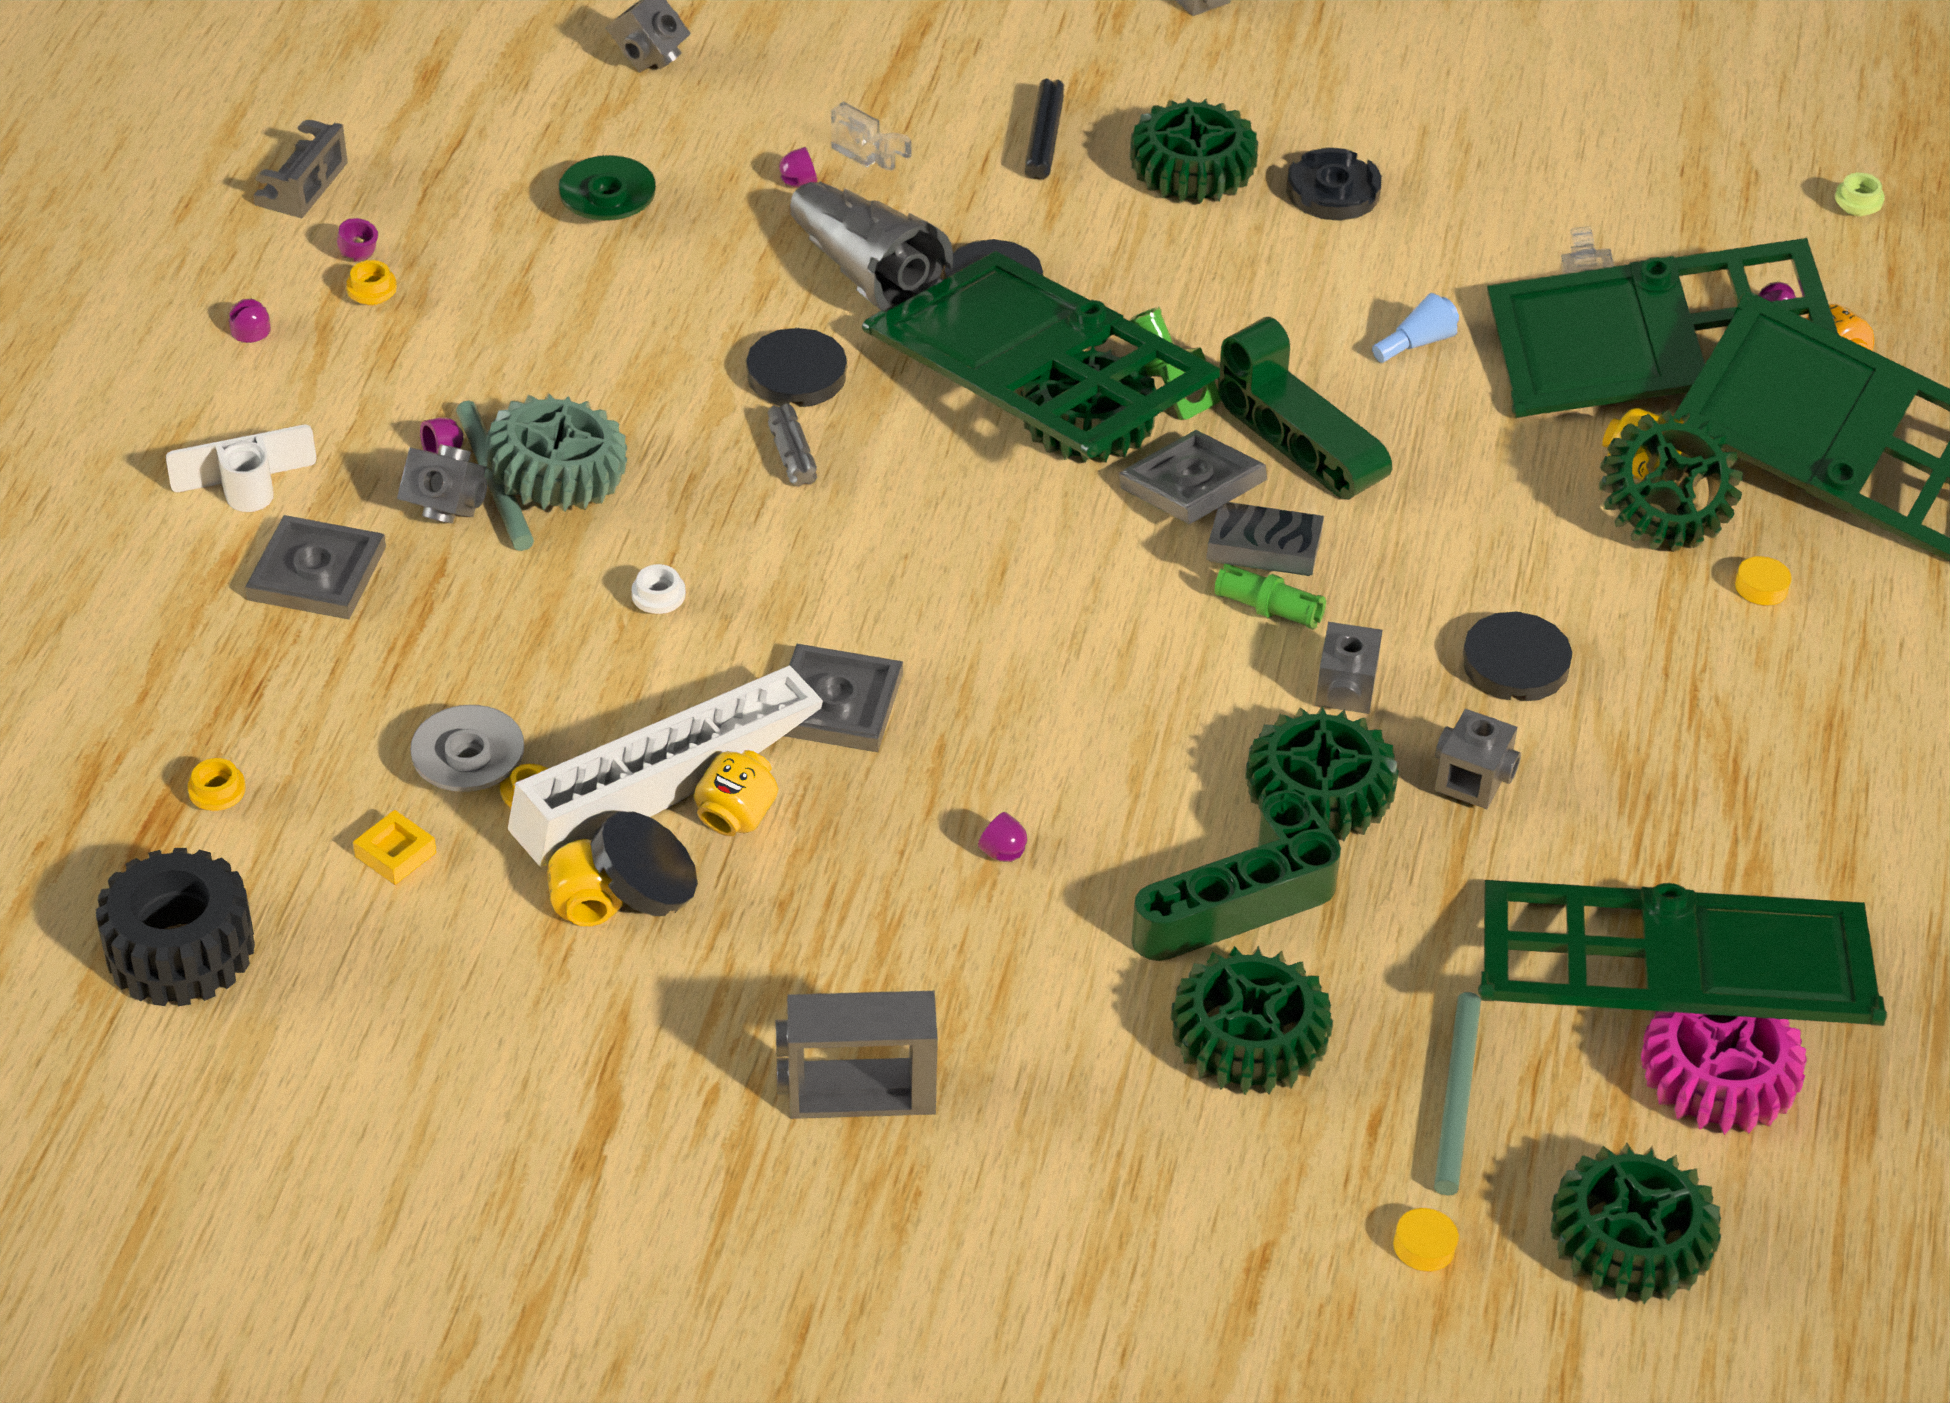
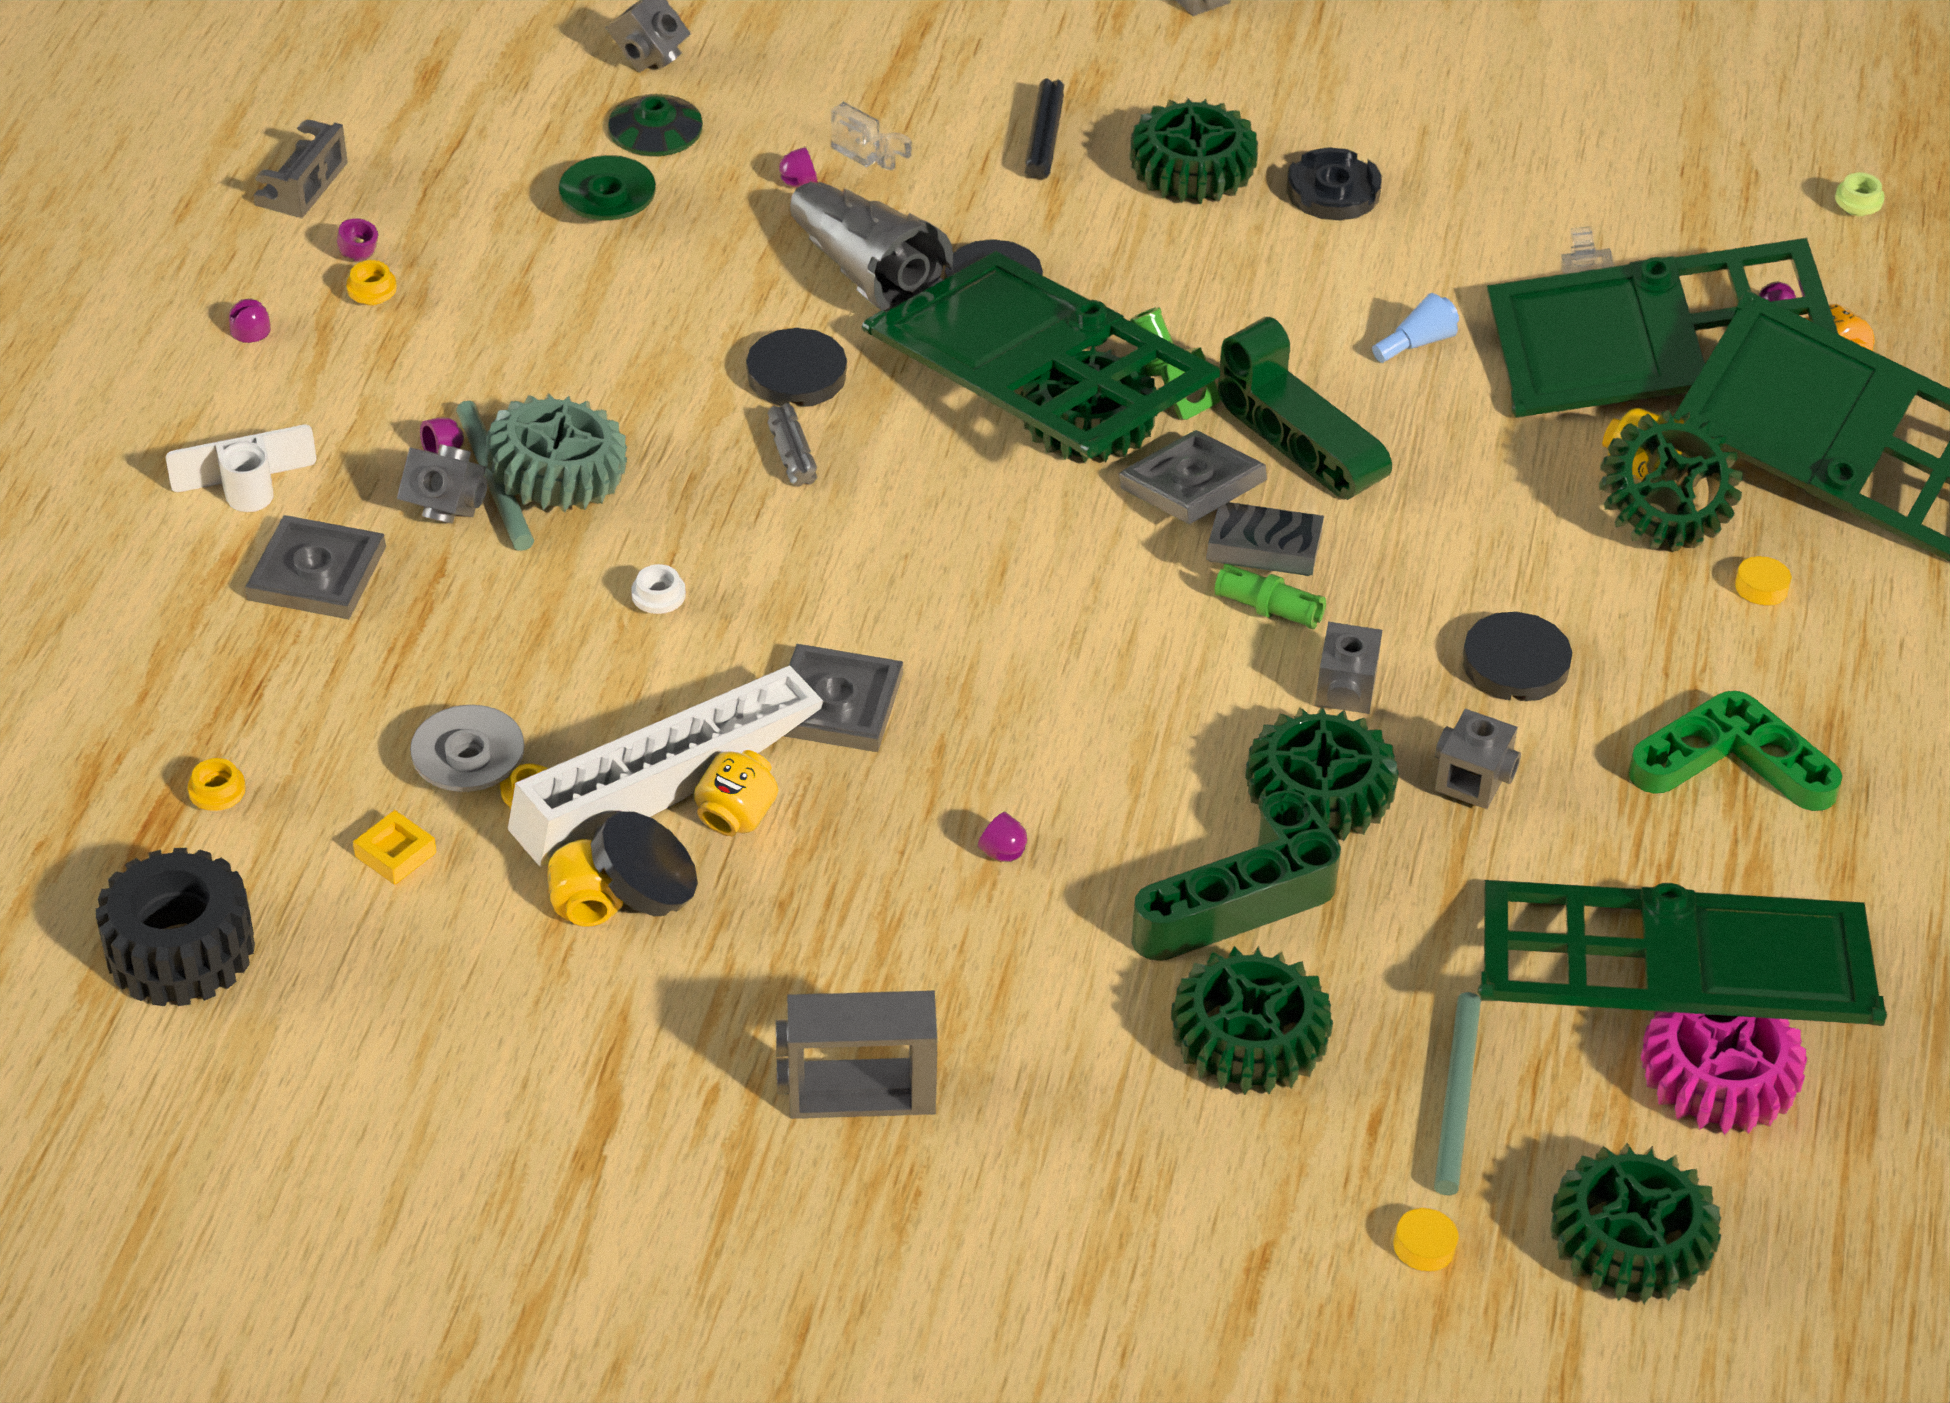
(655, 125): none -> dish
(1724, 721): none -> green beam

